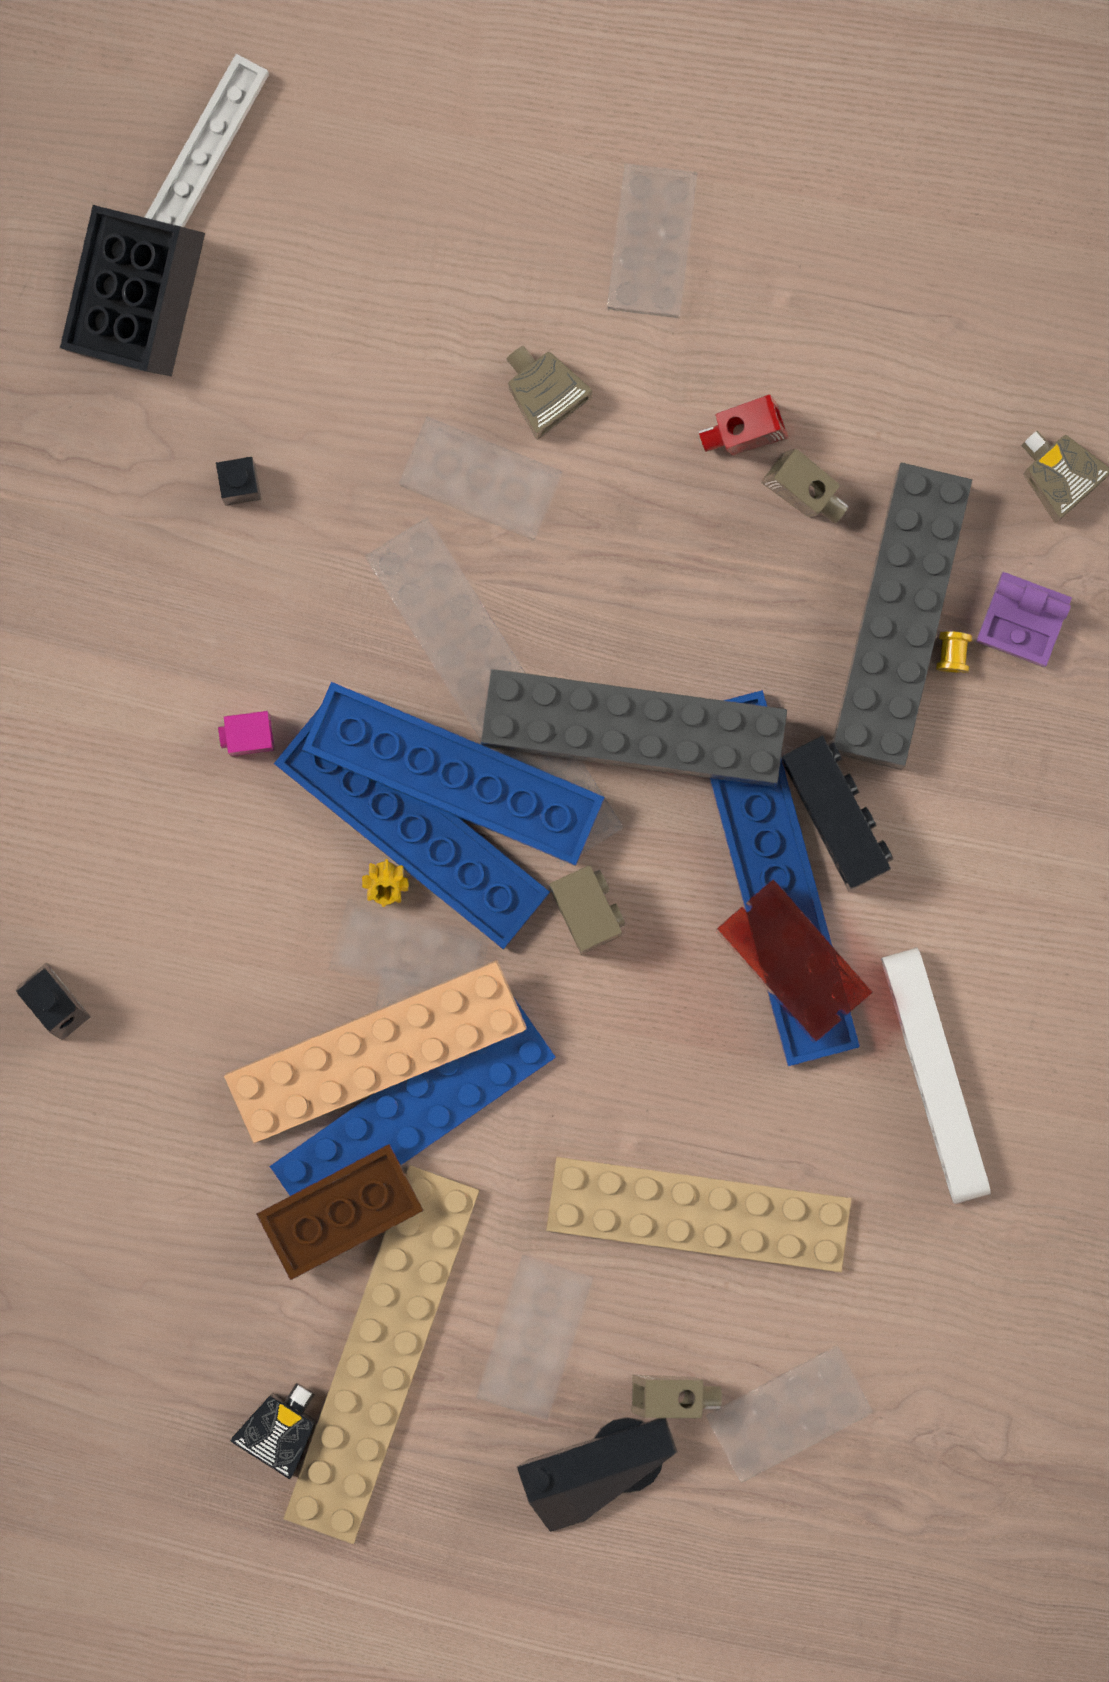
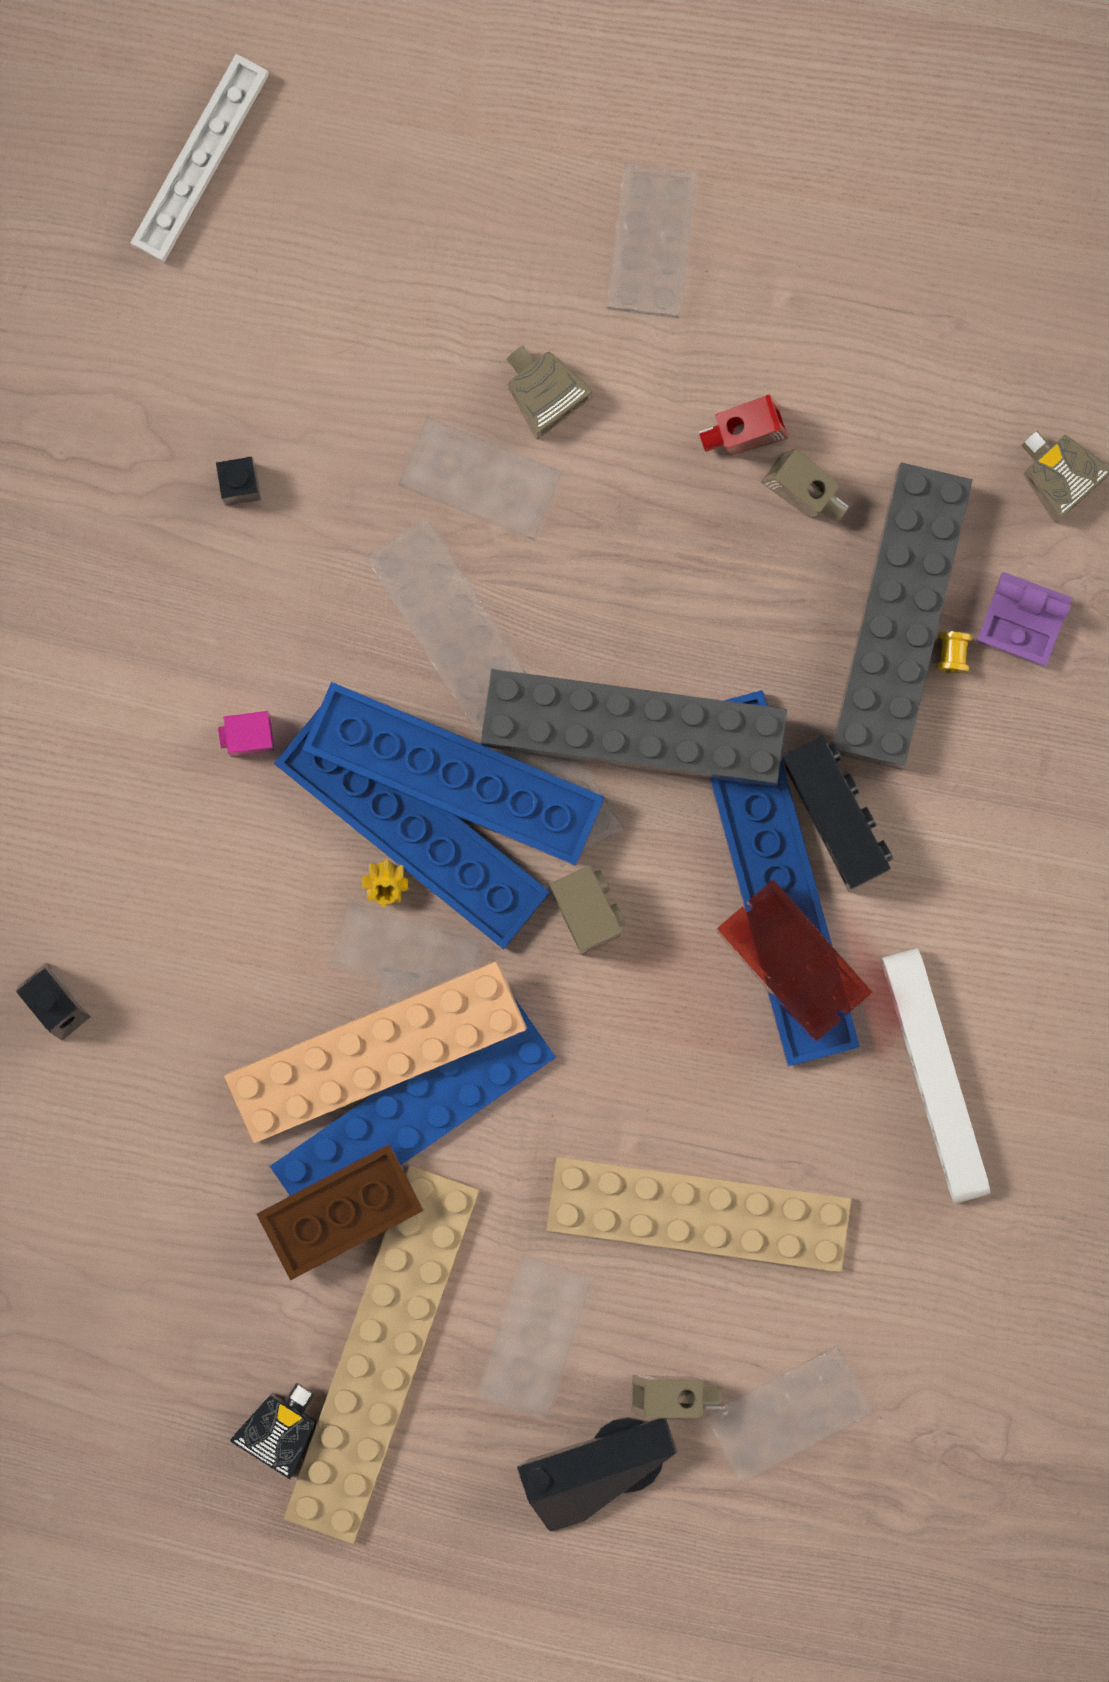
(132, 290): black slope -> none

